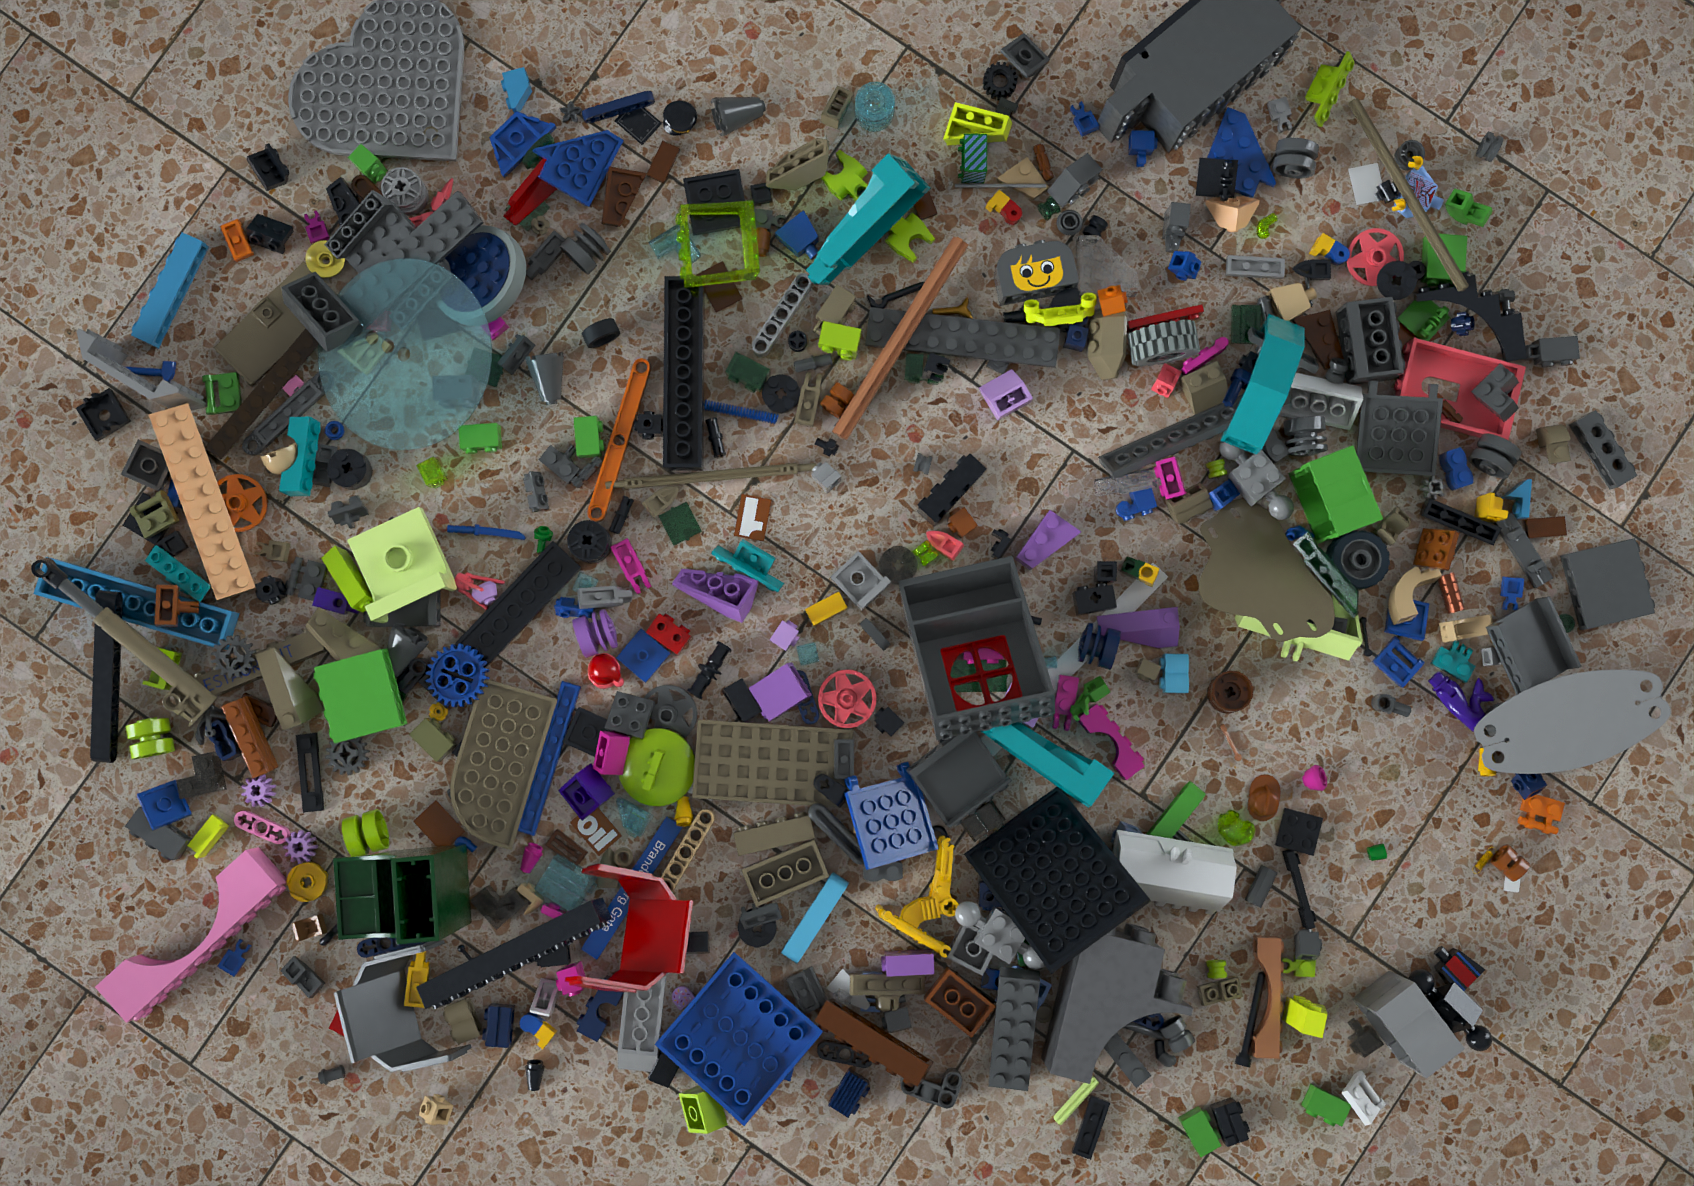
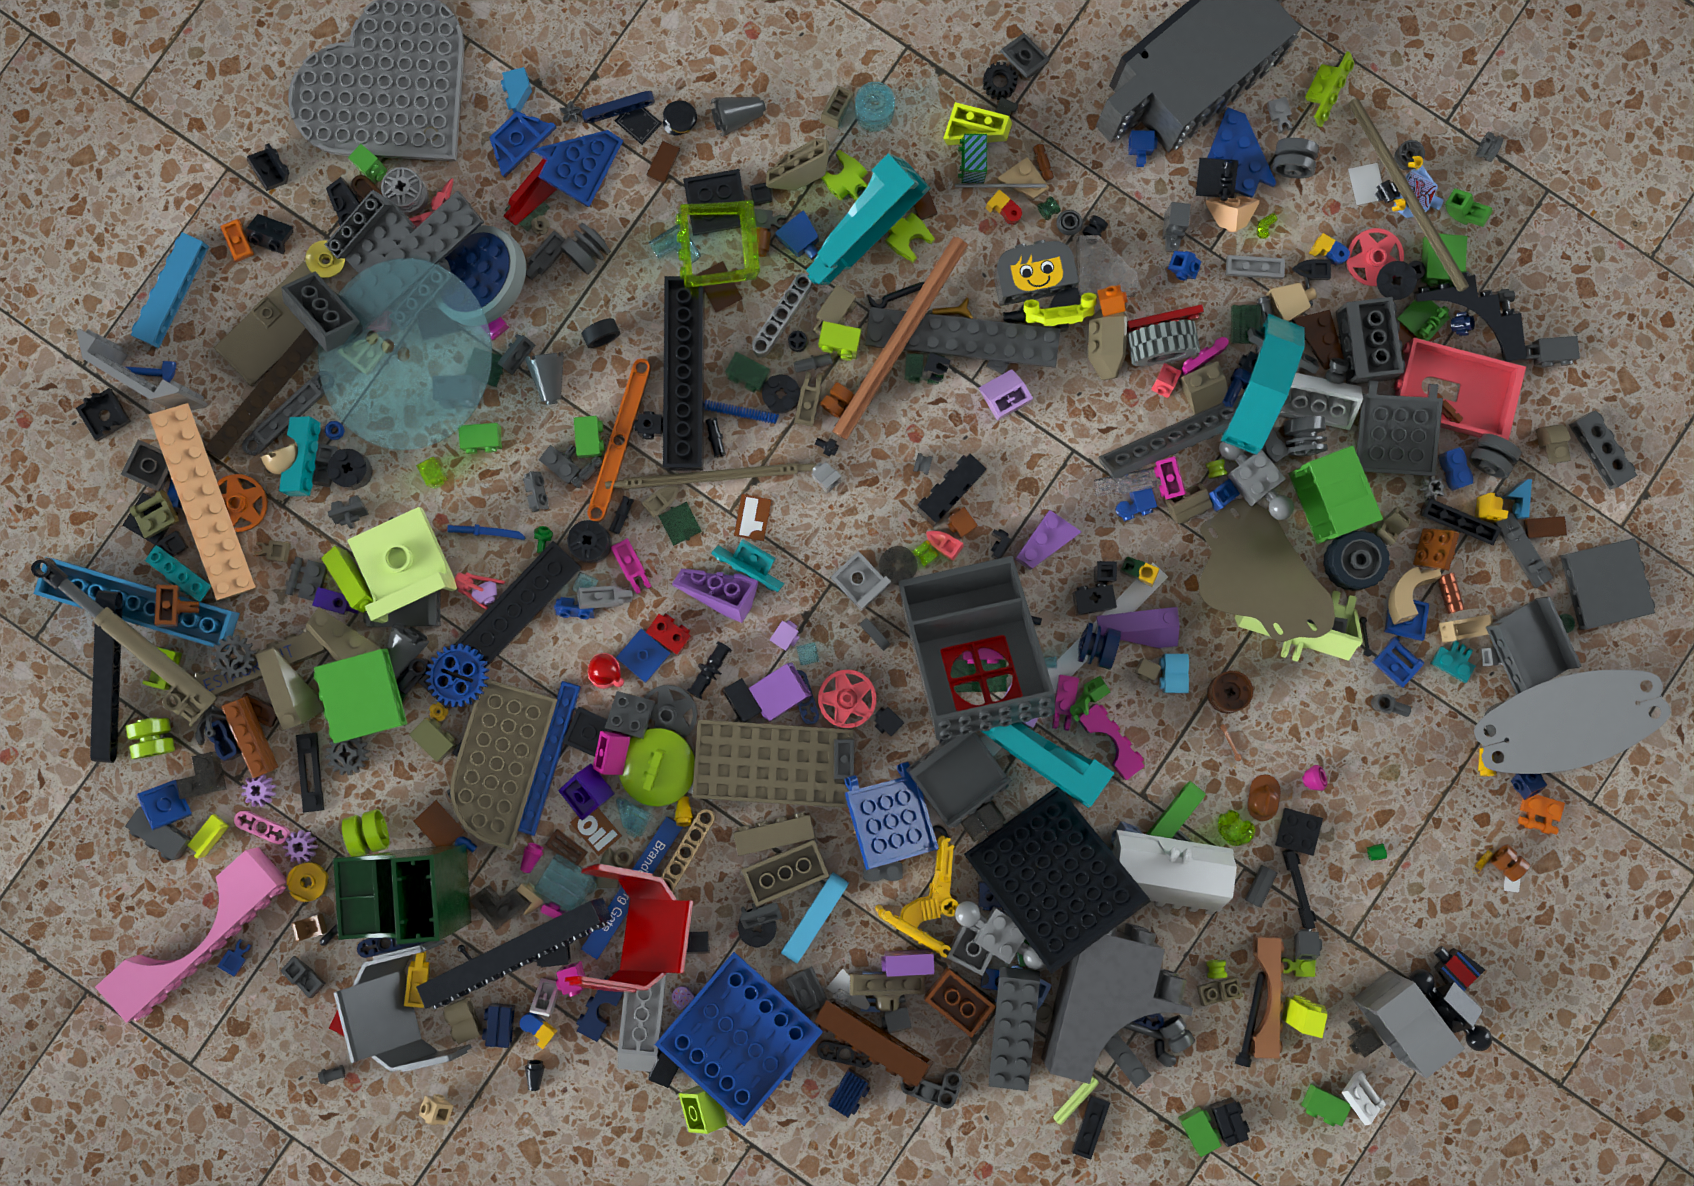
(228, 392): bright green plate -> none
(276, 592): black brick -> none
(293, 385): bright pink tile -> none
(316, 229): magenta plate -> none
(531, 159): clear green slope -> none
(597, 632): medium lavender wheel -> none
(619, 194): reddish brown wing -> none
(826, 609): yellow panel -> none
(833, 791): black piece -> none
(836, 831): dark grey piece -> none
(1075, 180): dark grey piece -> none
(1076, 336): dark blue brick -> none
(1084, 121): blue plate -> none
(1296, 532): blue arm -> none
(1328, 573): clear green wedge -> none
(1455, 700): dark purple piece -> none
(1493, 392): dark grey brick -> none
(1511, 588): blue plate -> none

